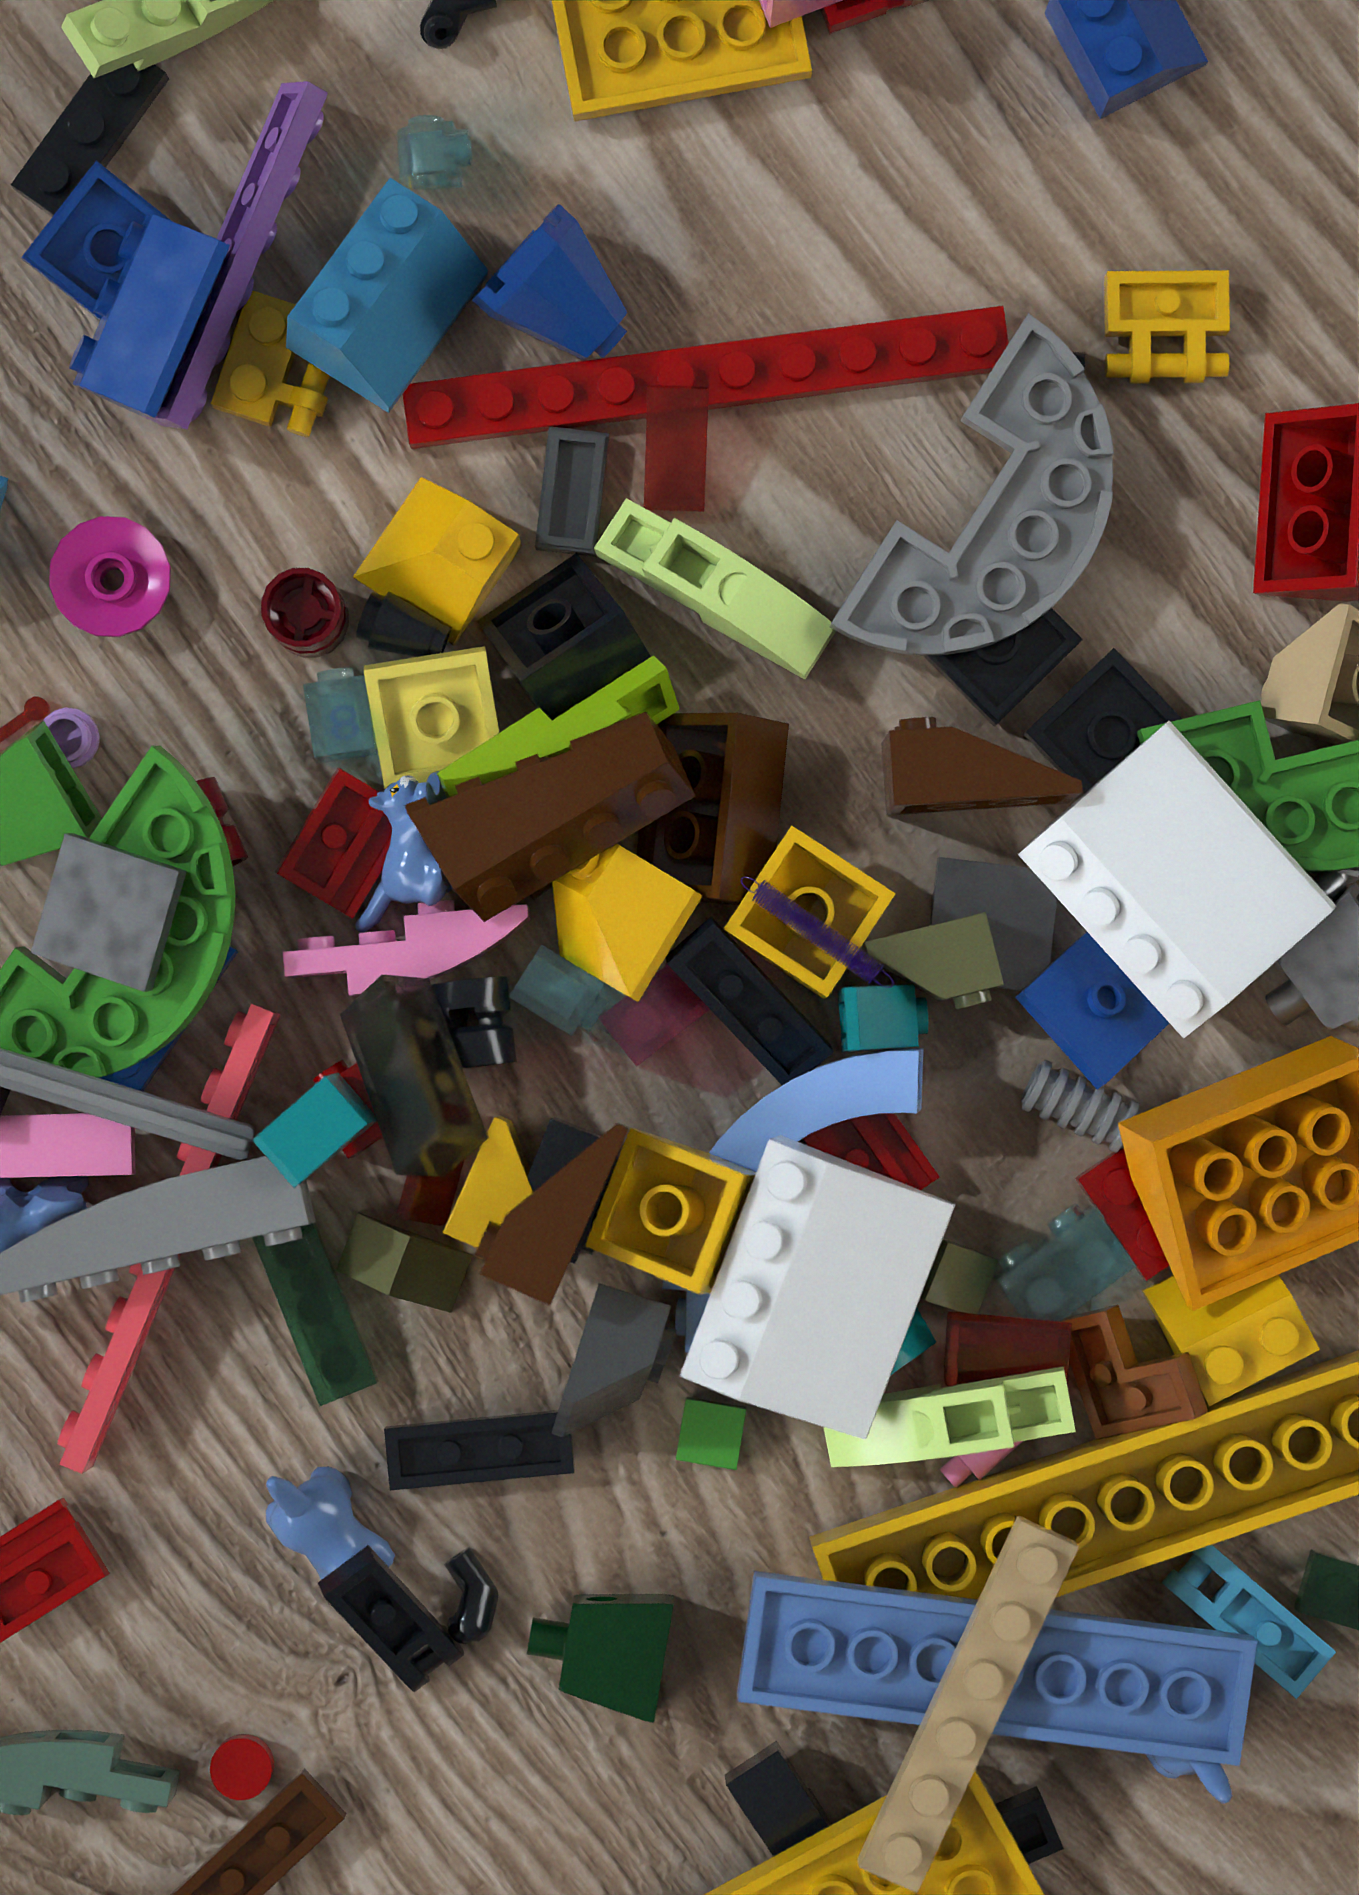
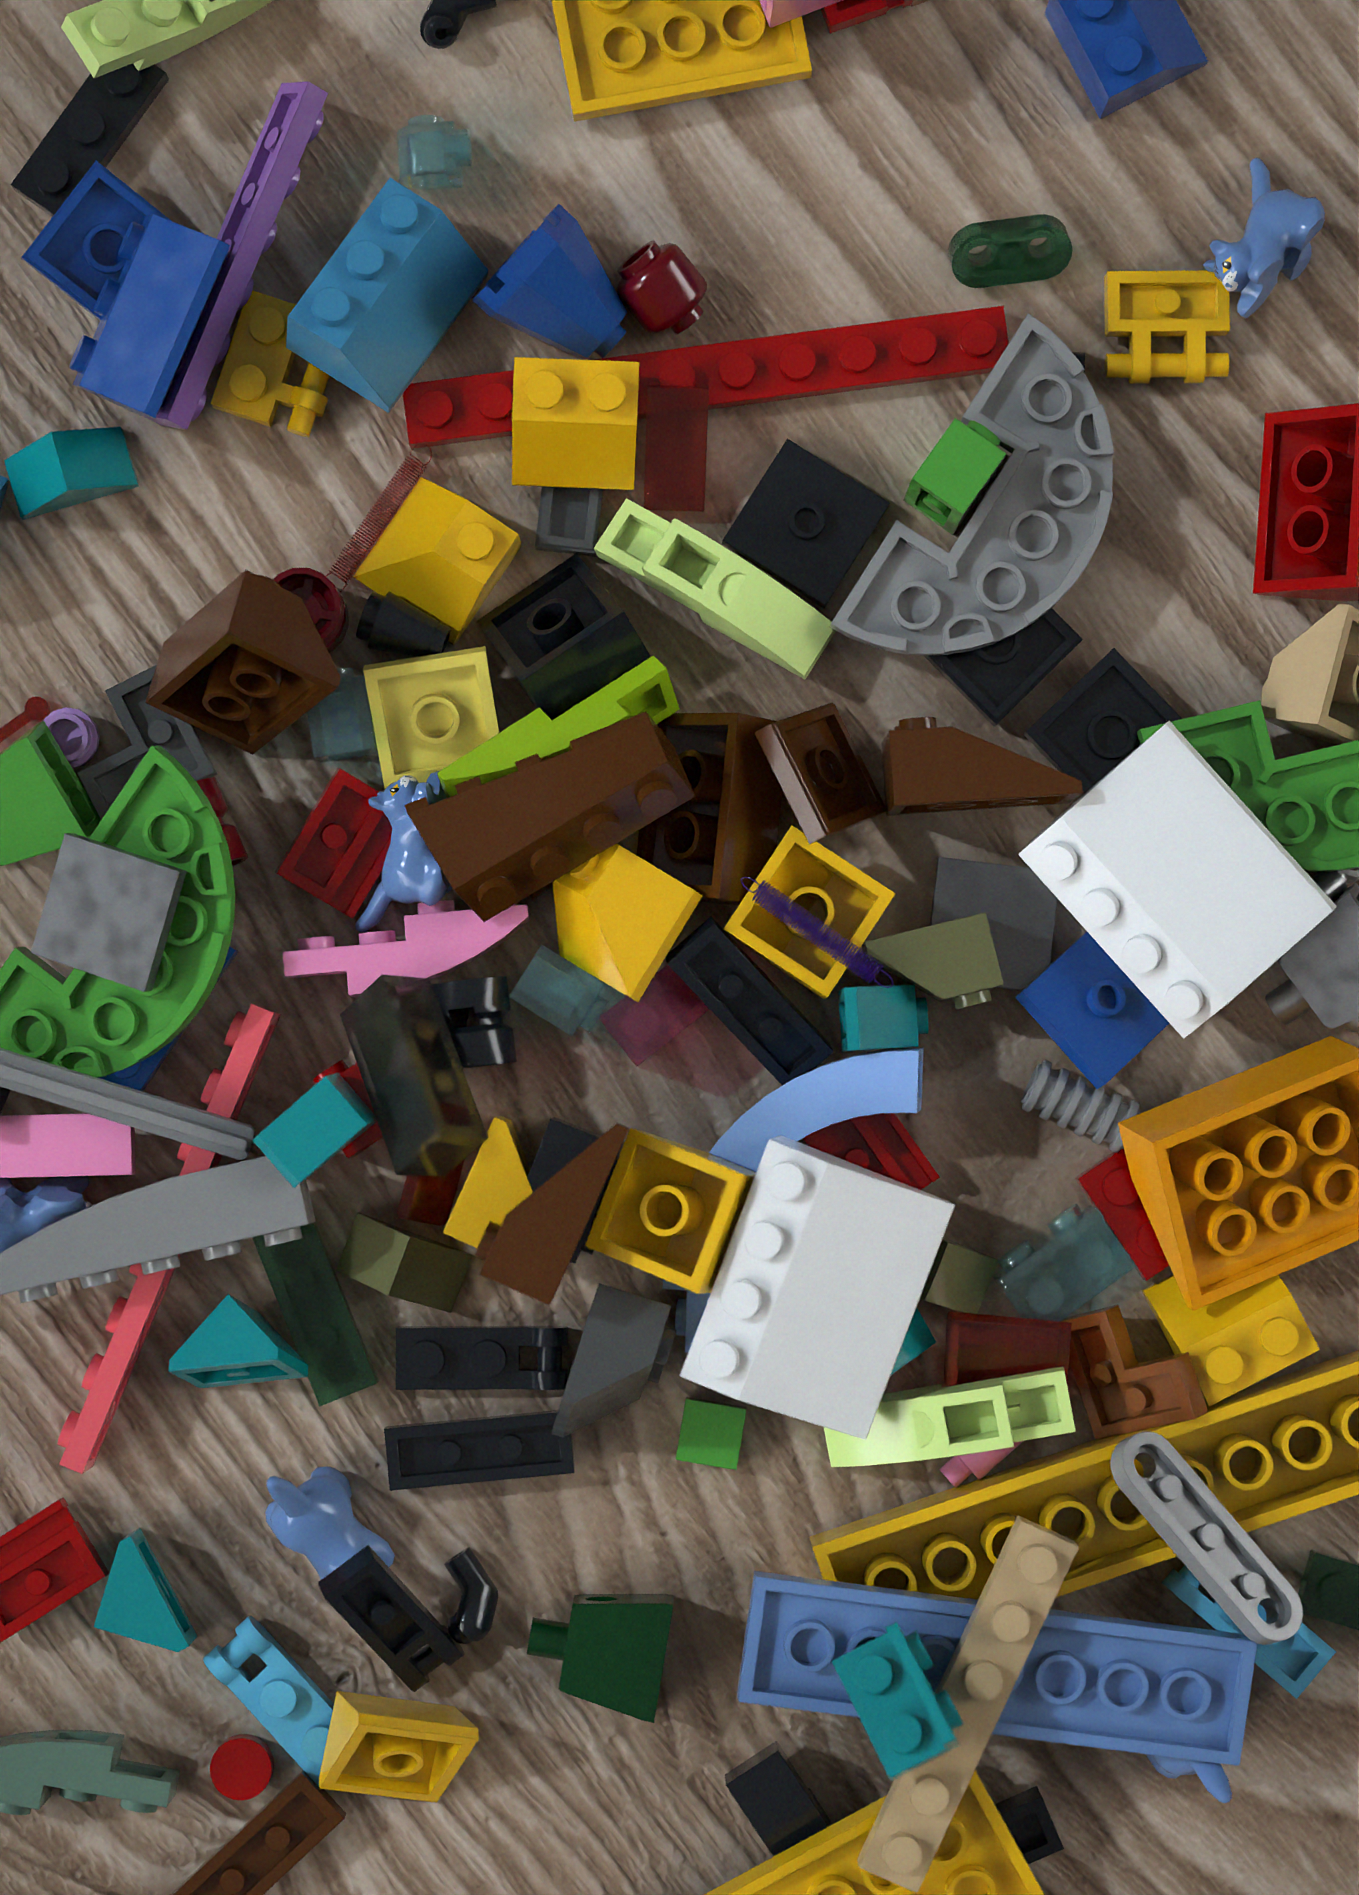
(70, 469): none -> teal slope
(86, 558): dark pink dish -> none
(141, 1600): none -> teal slope
(144, 728): none -> dark grey plate
(234, 1349): none -> teal slope
(244, 665): none -> reddish brown slope
(278, 1696): none -> medium azure plate
(383, 526): none -> clear red piece
(394, 1747): none -> yellow slope
(478, 1357): none -> black plate
(574, 423): none -> yellow slope
(661, 288): none -> dark red head
(805, 523): none -> black plate
(820, 772): none -> reddish brown tile
(897, 1702): none -> teal bracket
(955, 474): none -> bright green brick
(1008, 253): none -> clear green plate
(1206, 1538): none -> light grey plate
(1273, 242): none -> medium blue animal

